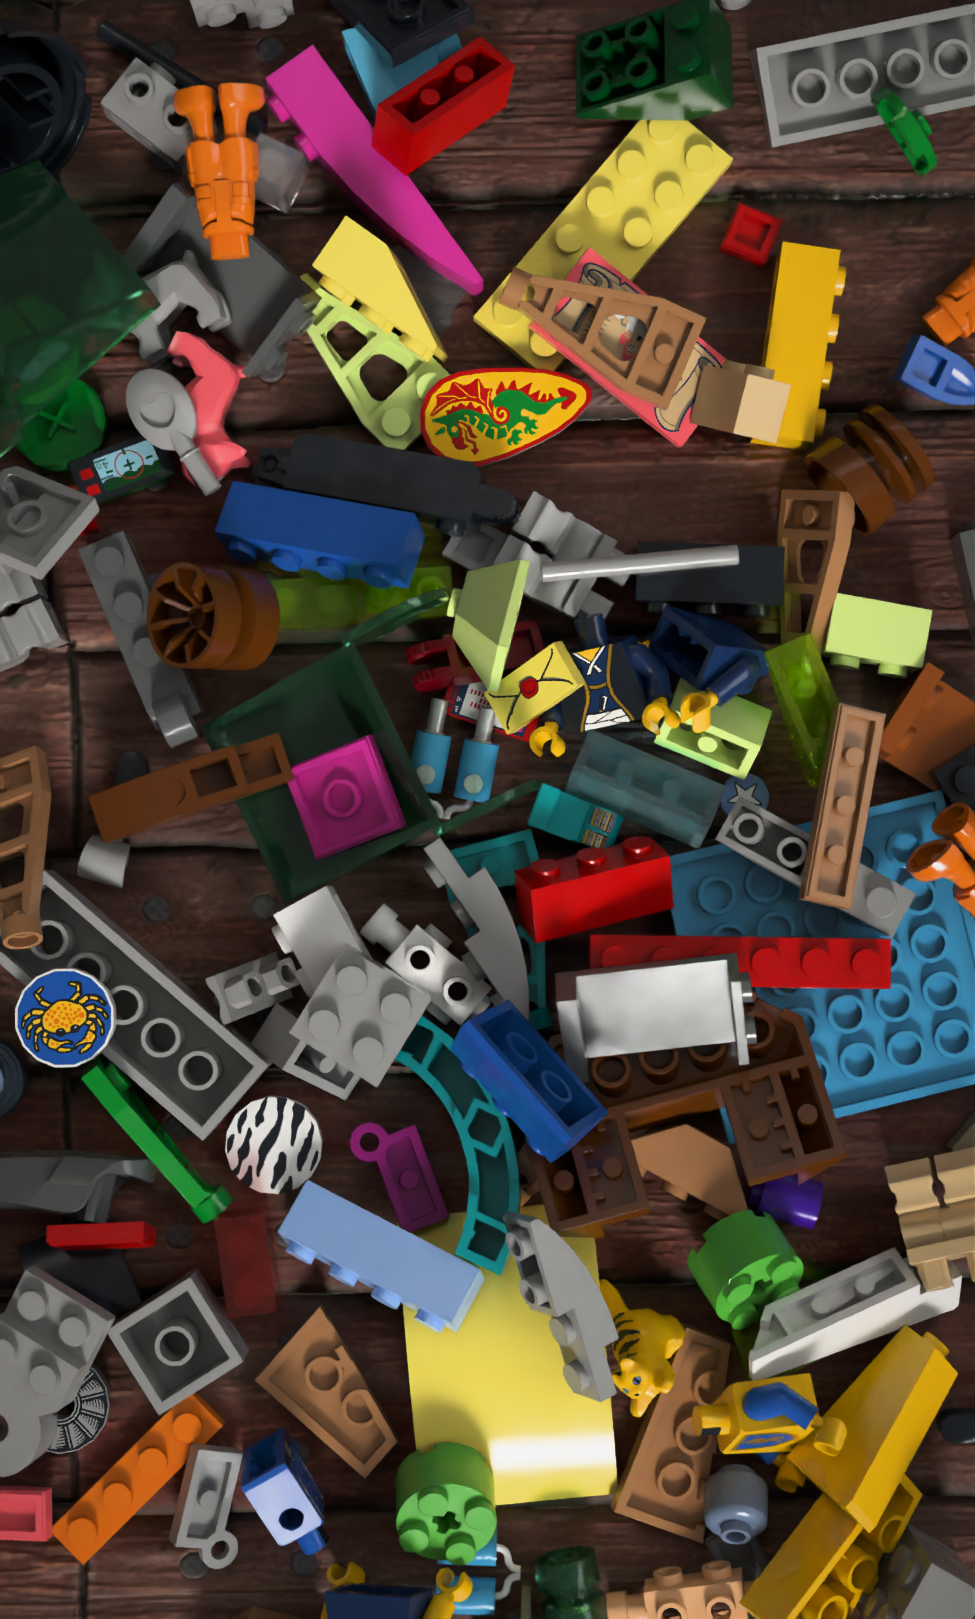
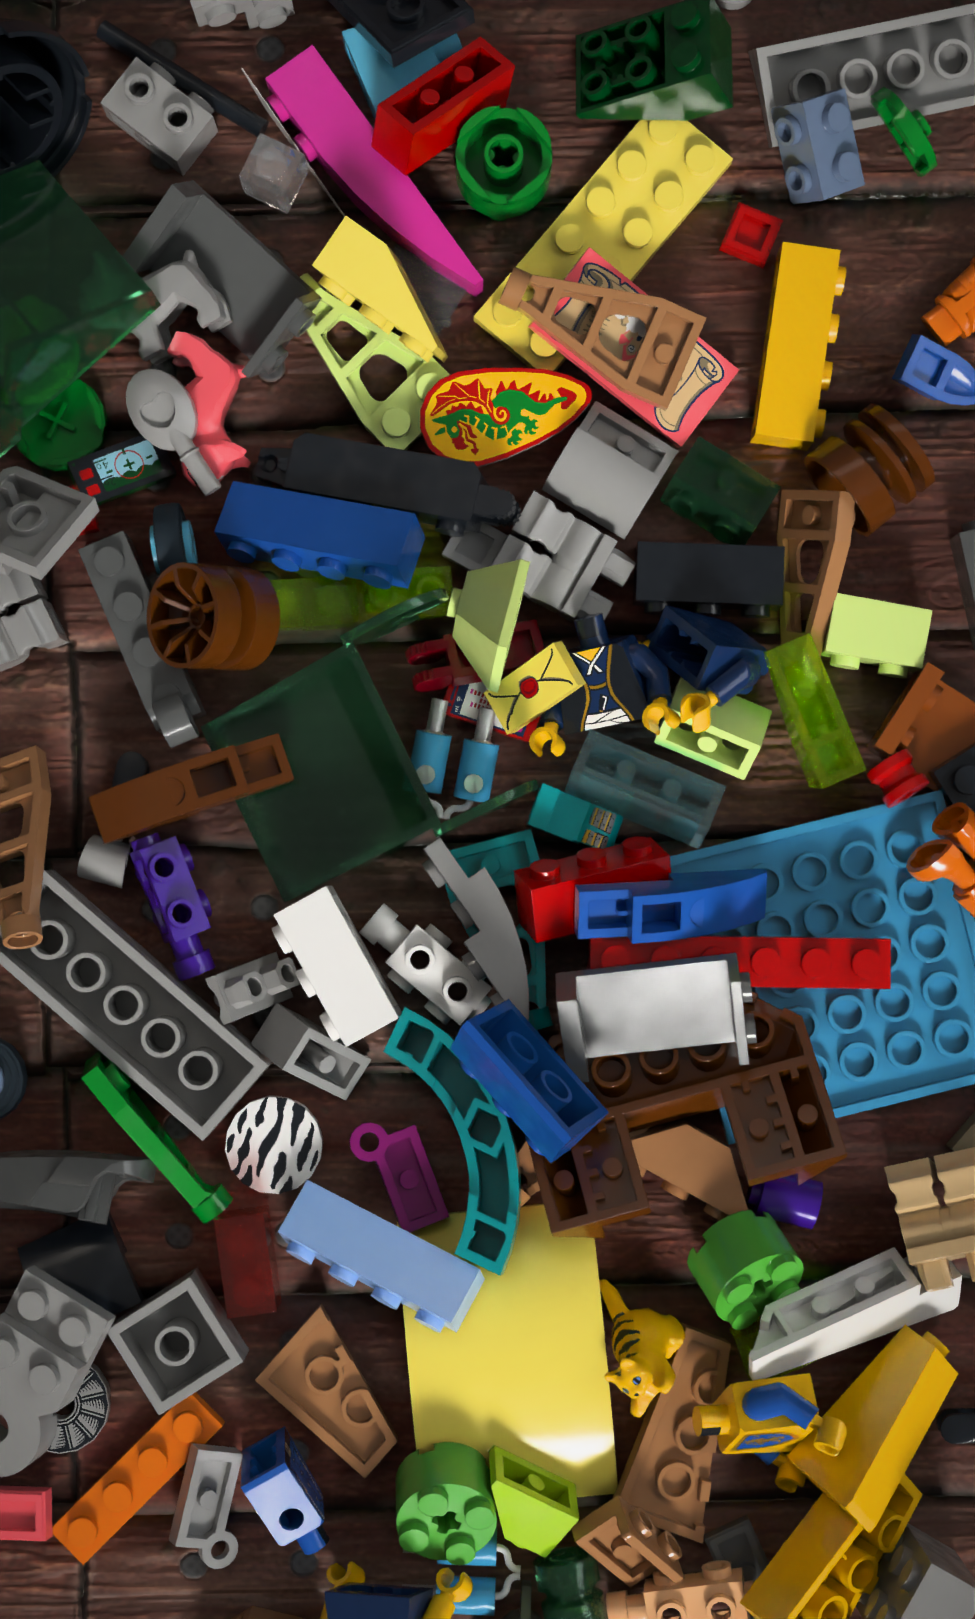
(65, 1017): tile -> none
(101, 1236): red tile -> none
(171, 537): none -> black wheel
(174, 890): none -> dark purple brick
(226, 171): orange piece -> none
(275, 119): none -> white sticker
(345, 797): dark pink tile -> none
(361, 1014): light grey brick -> none
(504, 135): none -> green brick
(531, 1502): none -> lime slope
(562, 1287): light grey slope -> none
(609, 469): none -> light grey brick
(628, 1542): none -> medium nougat bracket
(639, 563): light grey bar -> none
(673, 908): none -> blue slope
(719, 493): none -> clear green bracket
(736, 1504): sand blue head -> none
(741, 400): tan brick -> none
(751, 789): medium blue tile -> none
(783, 851): light grey slope -> none
(818, 147): none -> sand blue bracket
(842, 806): medium nougat tile -> none
(897, 778): none -> red wheel

